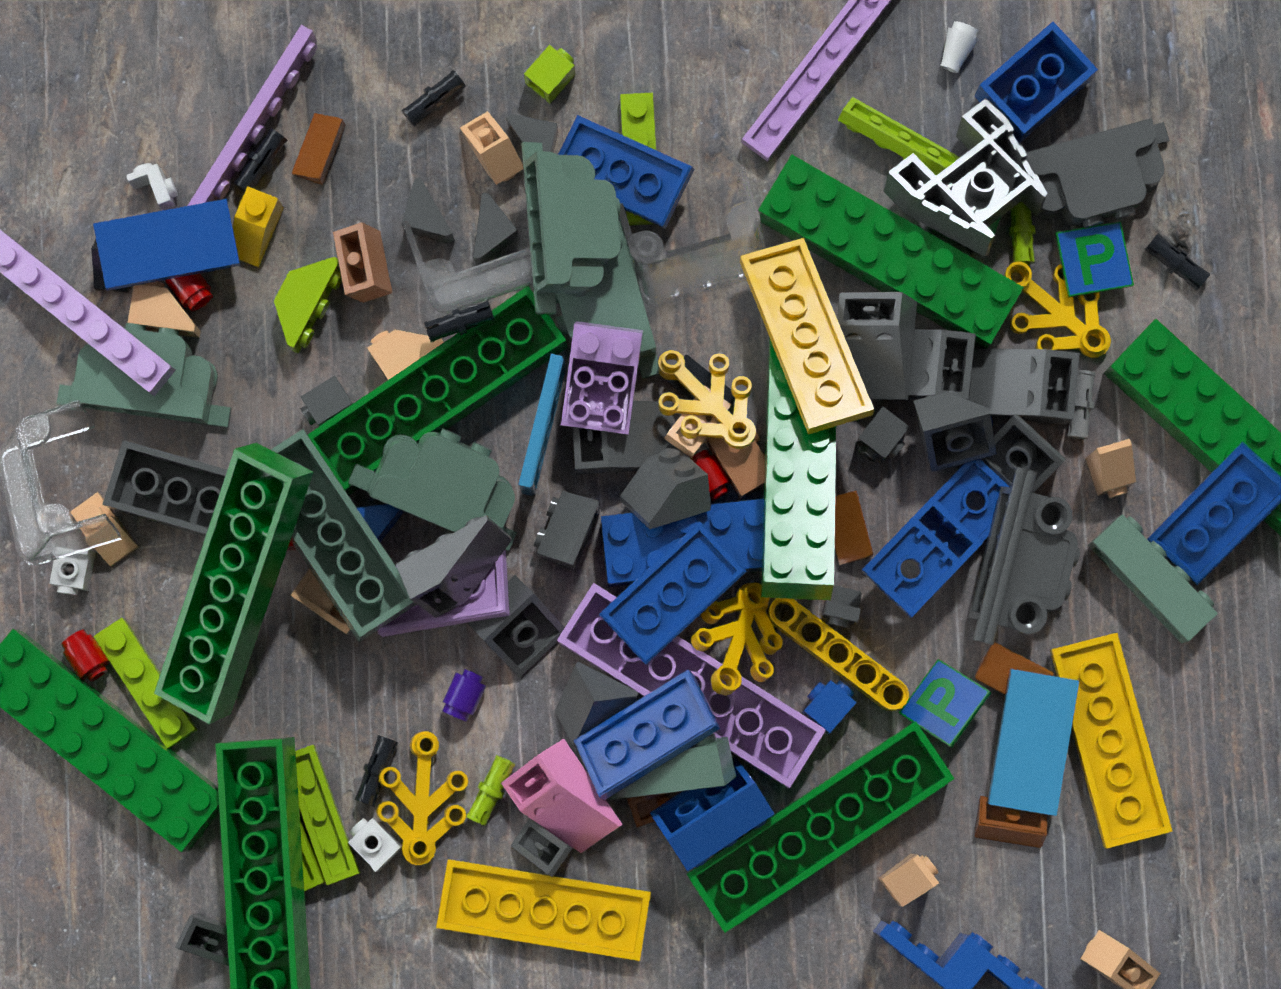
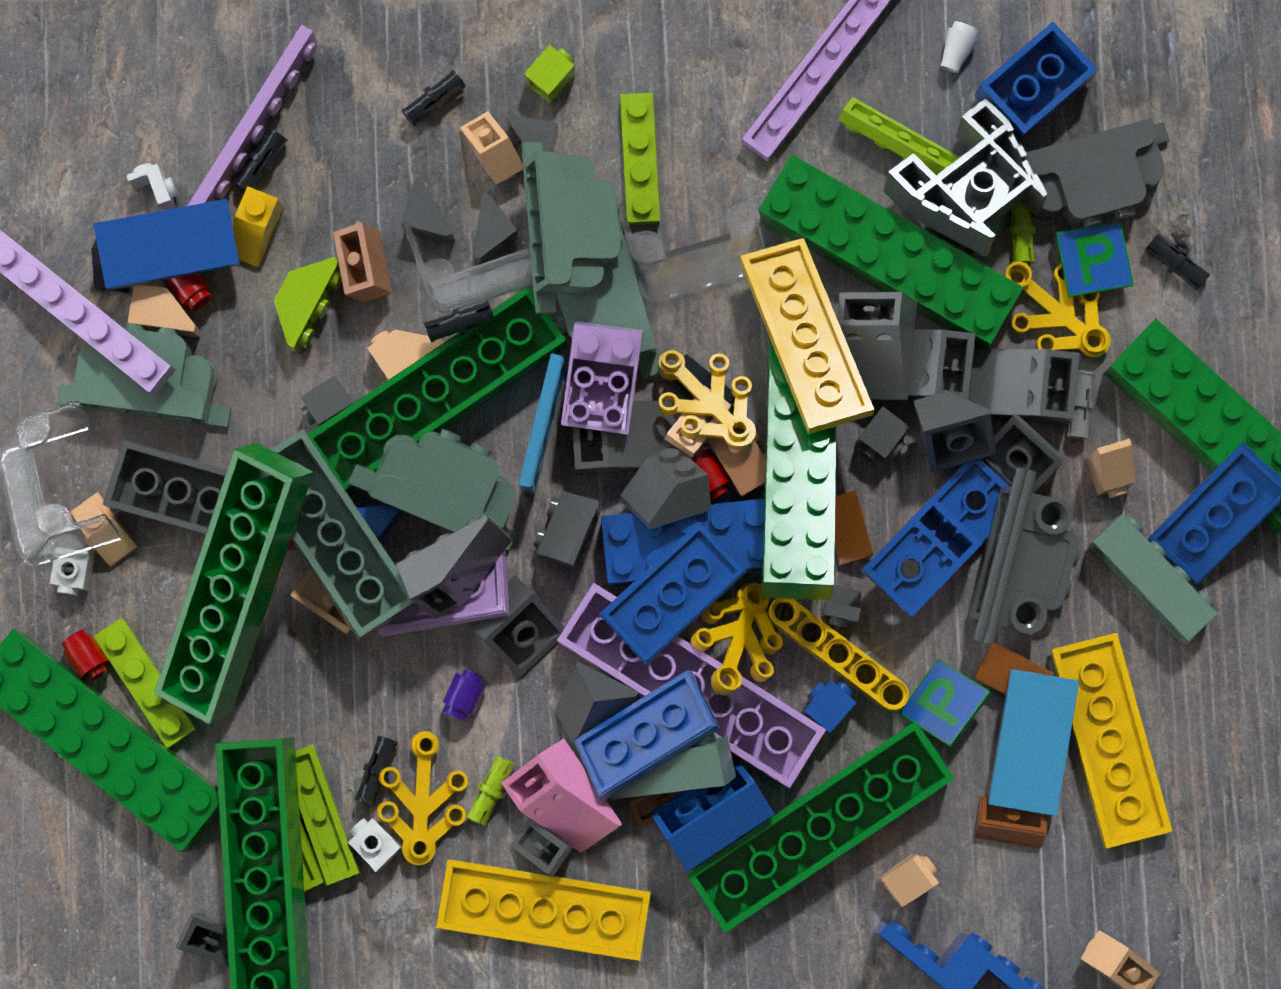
(319, 148): dark orange slope -> none
(642, 177): blue tile -> none

